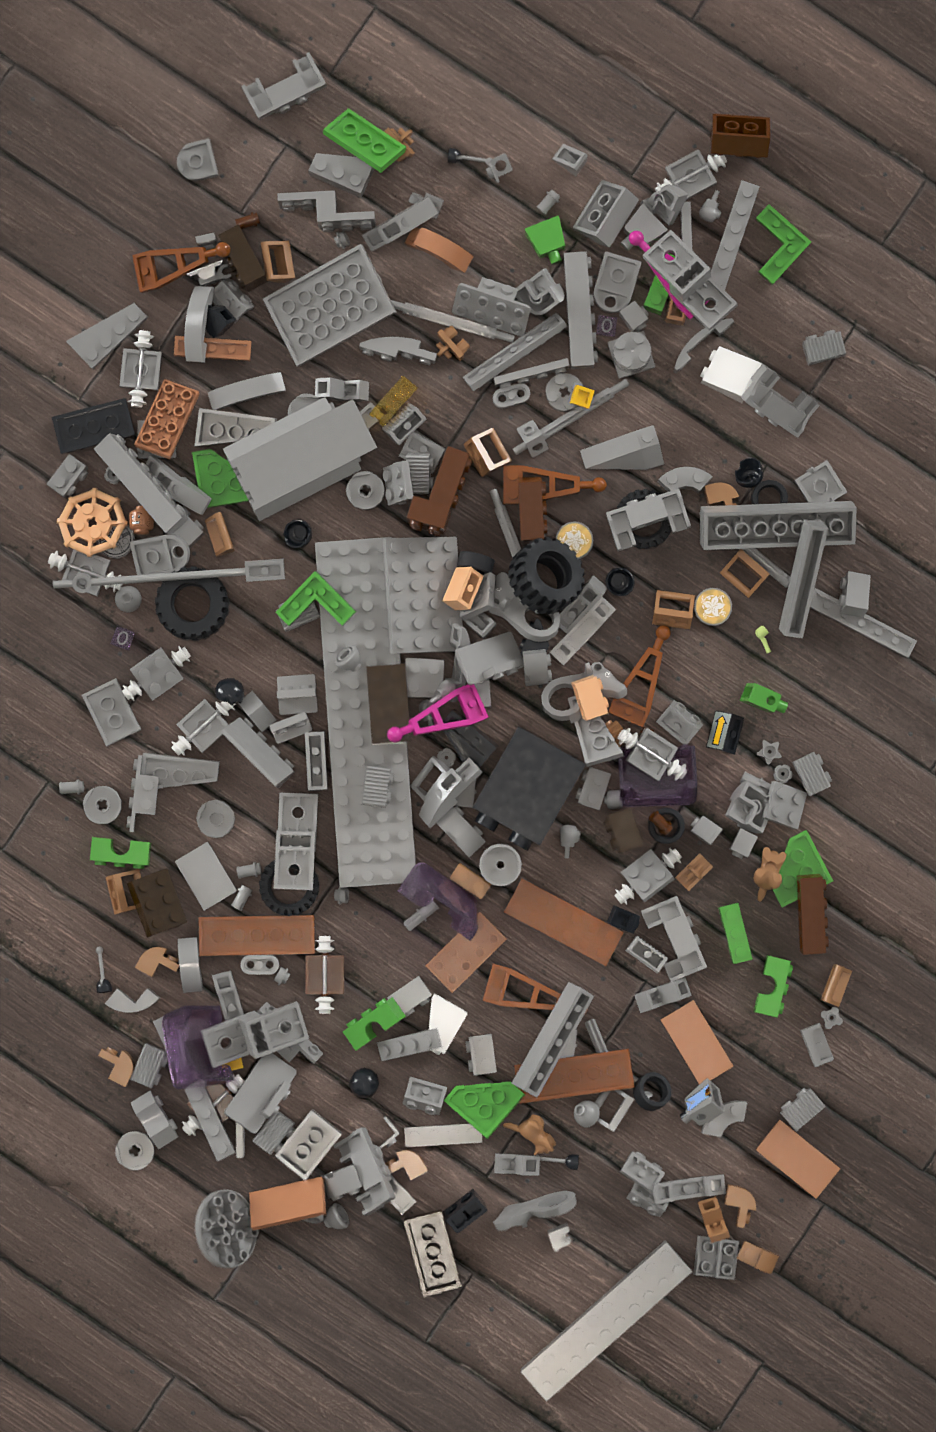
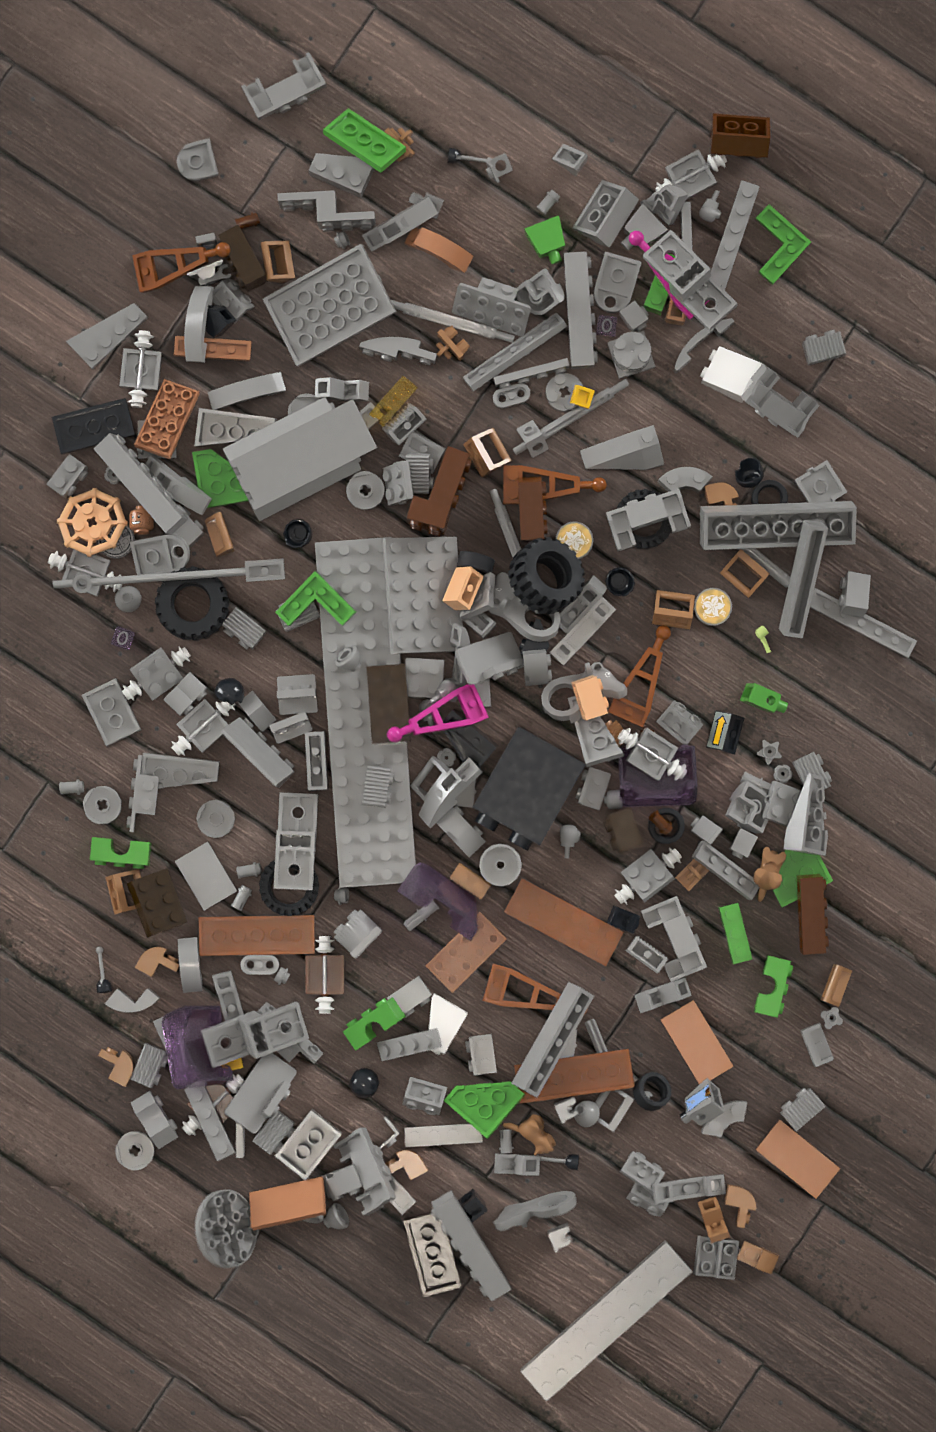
(186, 694): none -> light grey brick
(243, 628): none -> light grey brick
(357, 933): none -> light grey piece
(471, 1246): none -> light grey brick
(505, 1141): none -> light grey pin
(564, 1111): none -> light grey hinge
(725, 870): none -> light grey plate
(806, 827): none -> light grey wedge

